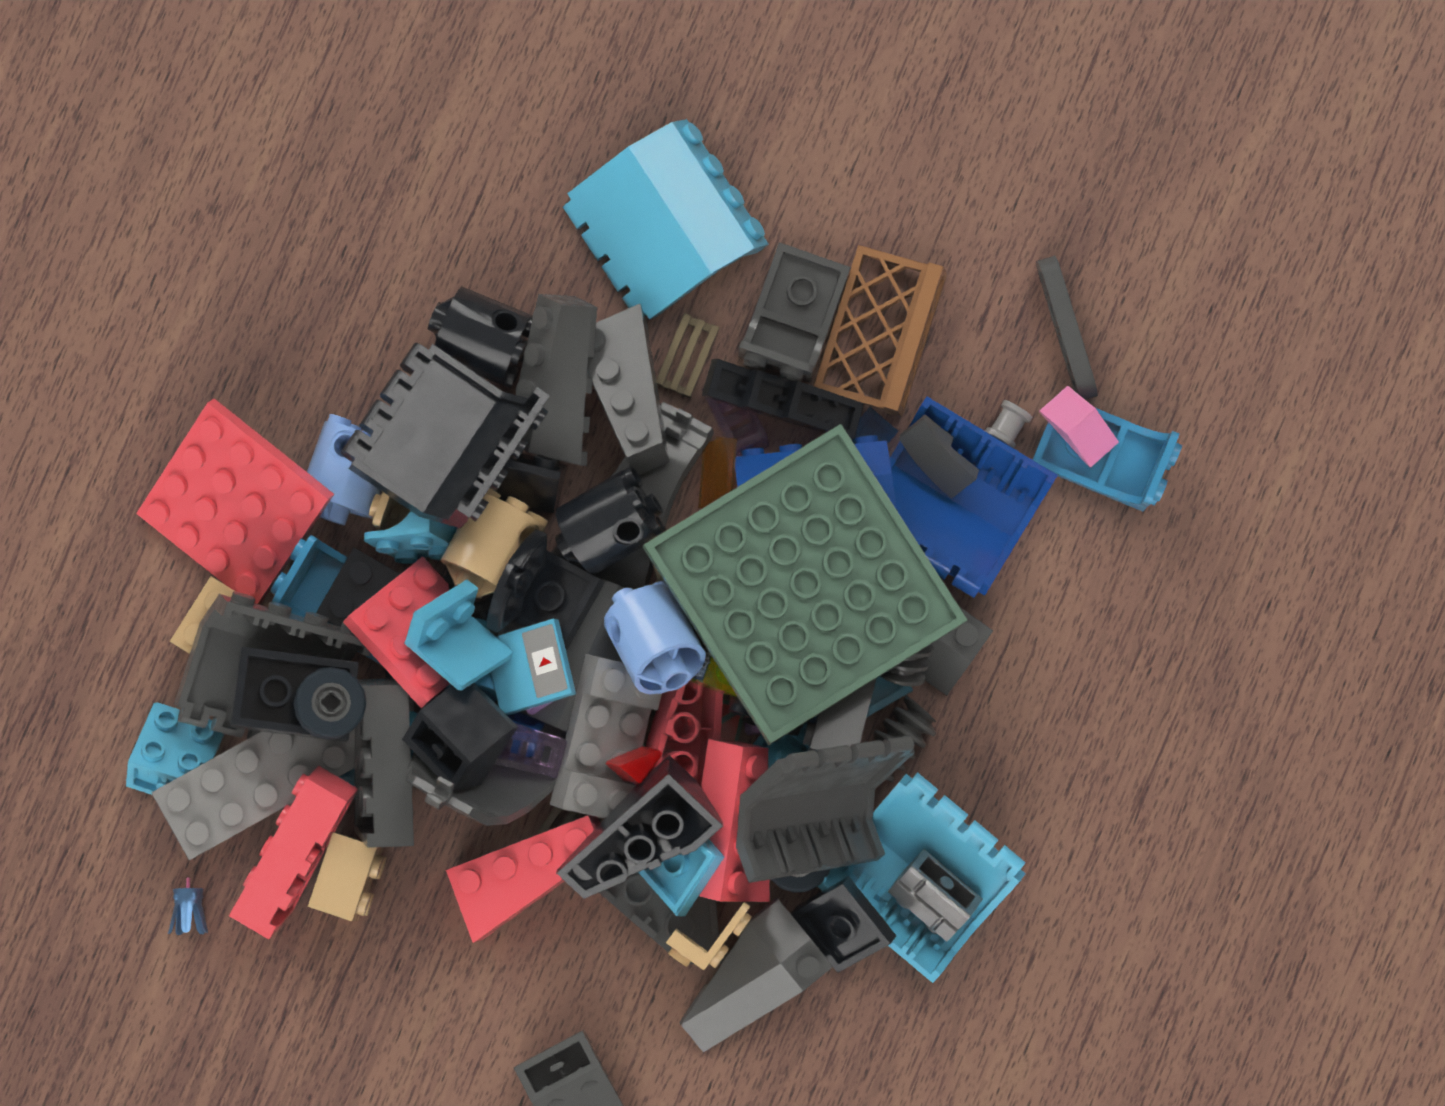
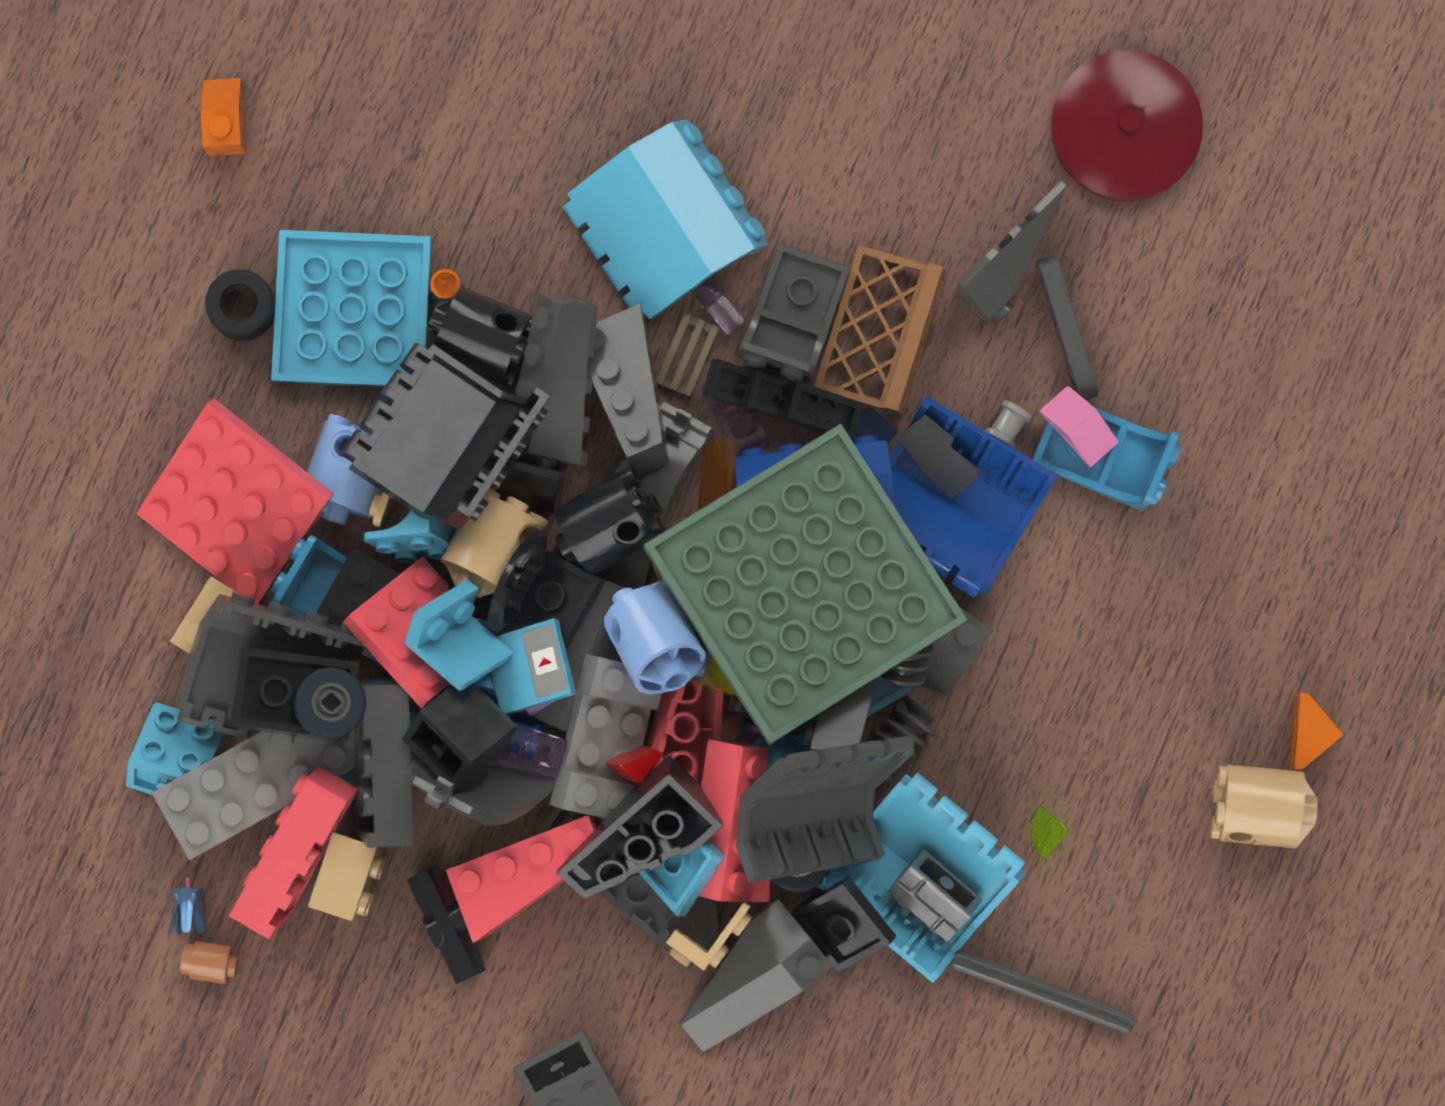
(209, 962): none -> nougat brick
(223, 117): none -> orange slope
(223, 288): none -> black tyre
(348, 306): none -> medium azure plate
(444, 285): none -> orange piece
(446, 924): none -> black piece
(718, 306): none -> clear purple axle
(996, 277): none -> dark grey wedge
(1043, 991): none -> dark grey axle
(1046, 832): none -> clear neon green tile
(1126, 125): none -> dark red dish
(1262, 806): none -> tan cylinder
(1311, 732): none -> orange slope

